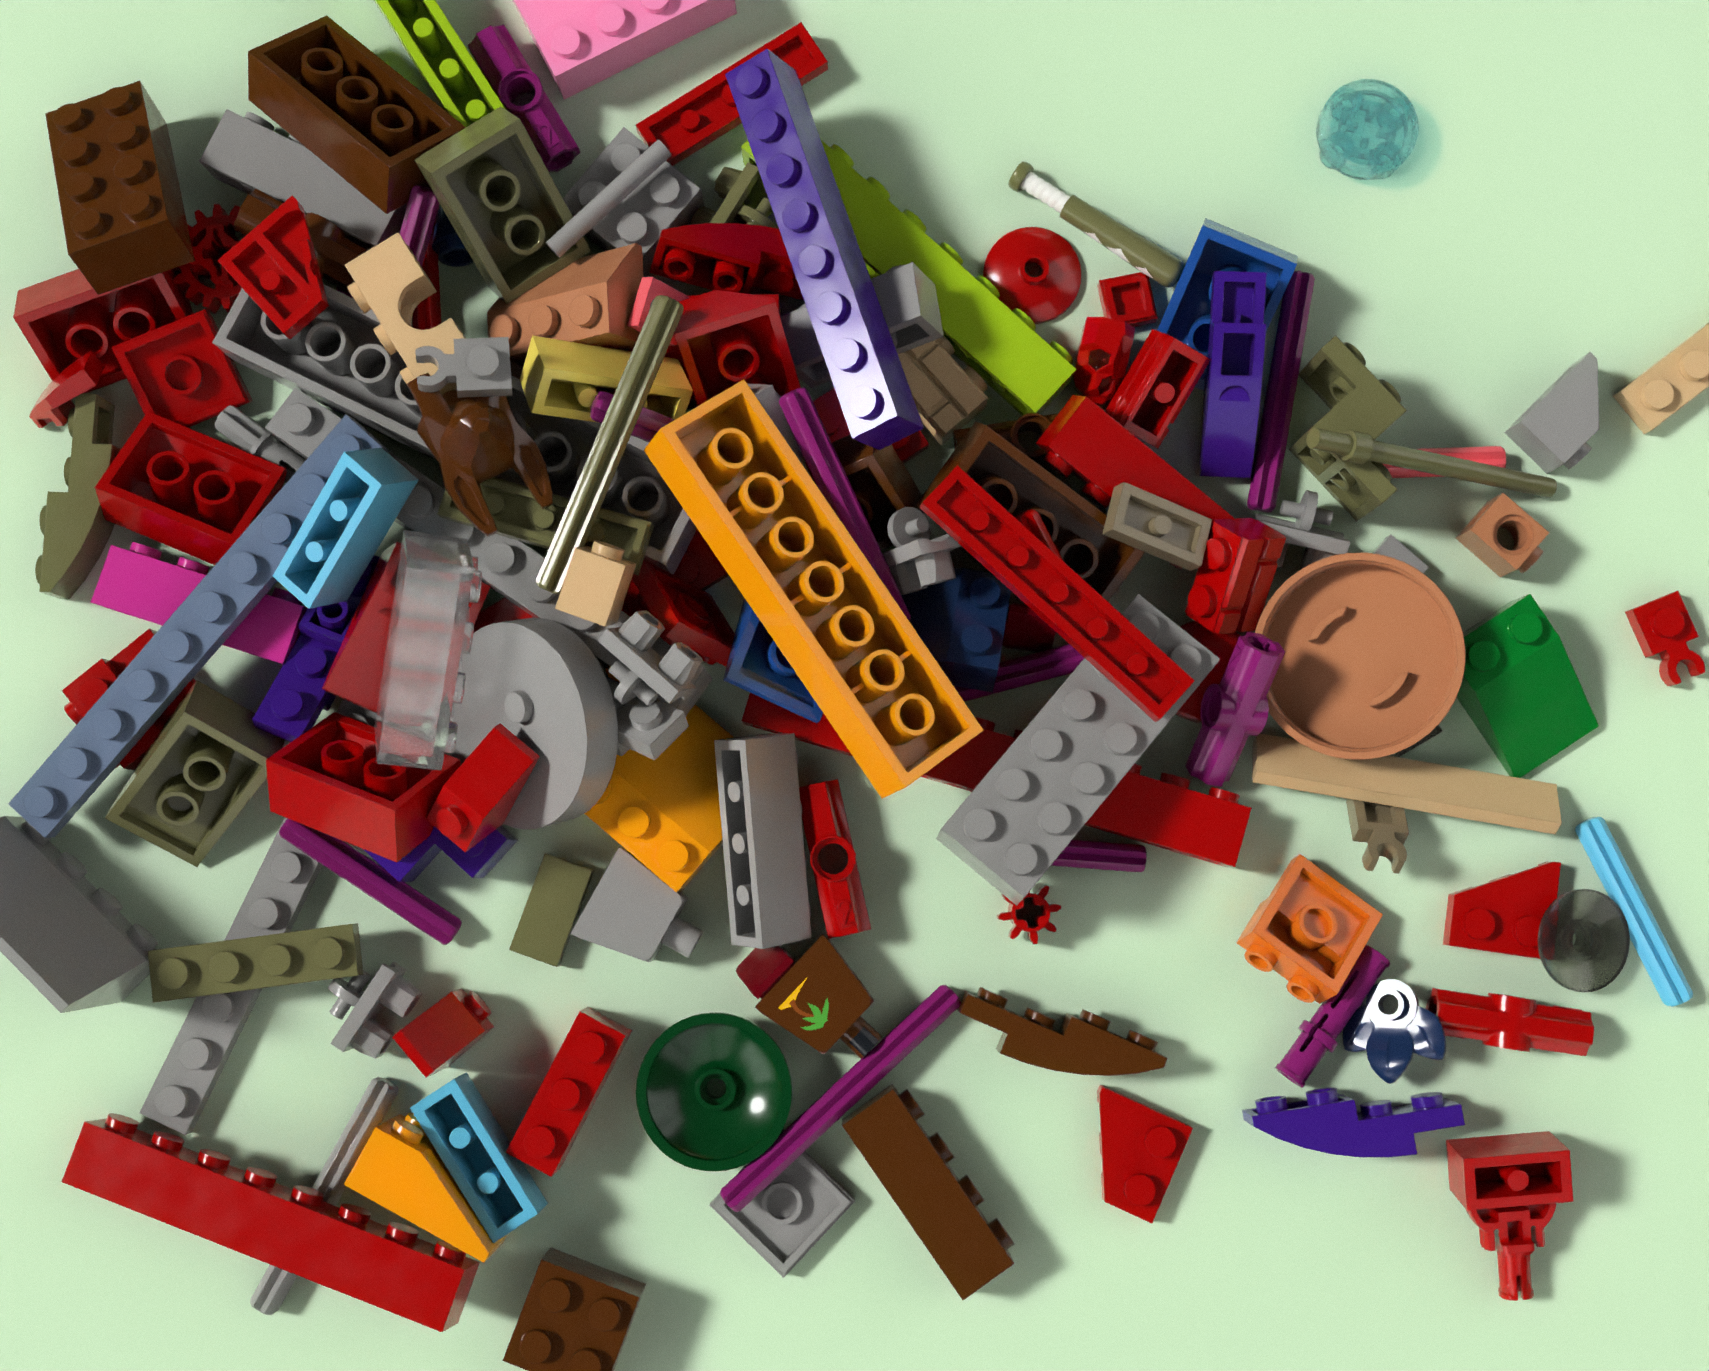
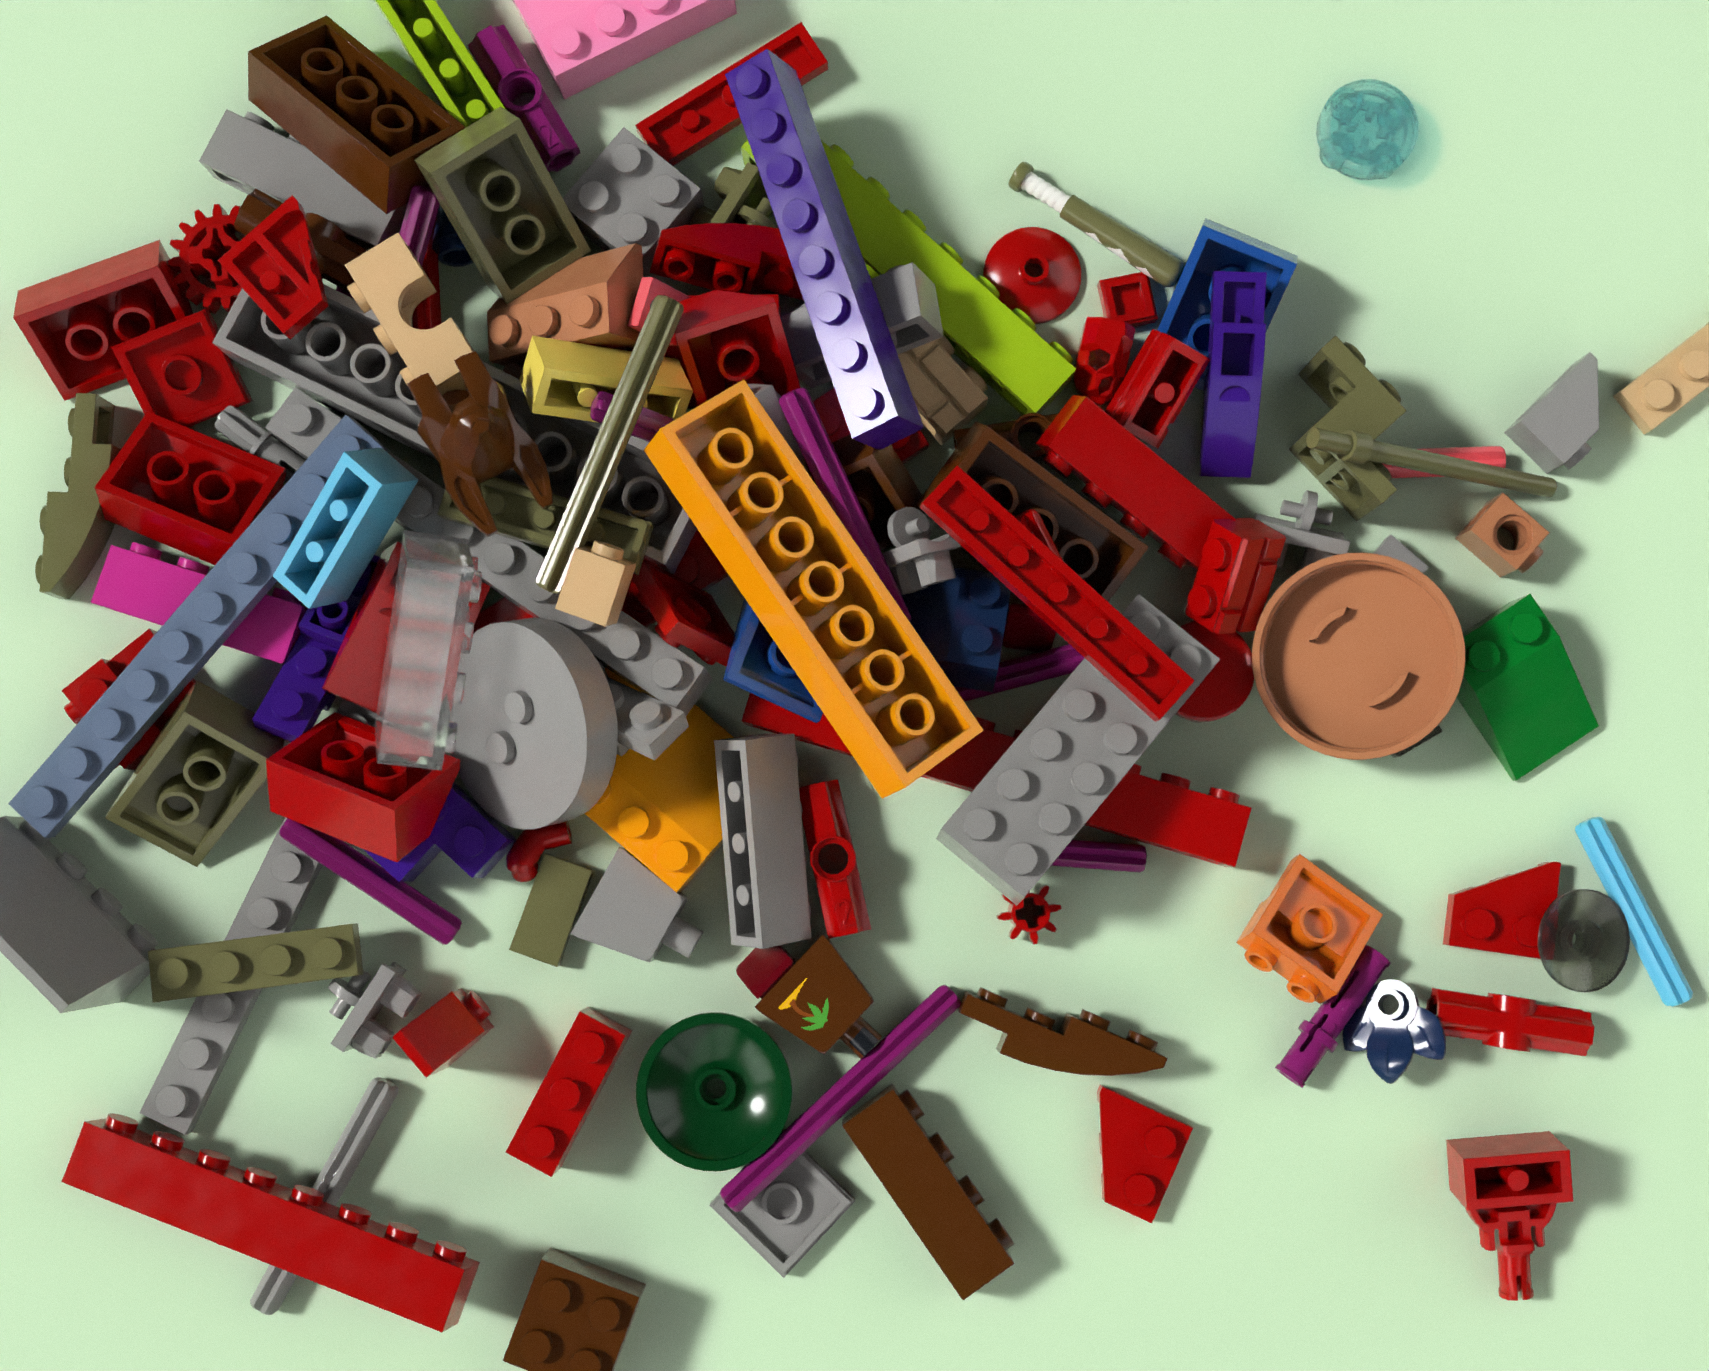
(74, 380): red slope -> none
(118, 188): reddish brown brick -> none
(412, 1181): light orange slope -> none
(475, 1156): medium azure brick -> none
(477, 367): light grey plate -> none
(483, 788): red slope -> none
(529, 847): none -> red arm
(608, 198): light grey bar -> none
(642, 669): light grey hips -> none
(1157, 526): dark tan plate -> none
(1234, 708): magenta piece -> none
(1280, 393): magenta axle -> none
(1333, 1126): dark purple slope -> none
(1382, 829): dark tan plate -> none
(1409, 785): tan tile -> none
(1664, 629): red plate -> none

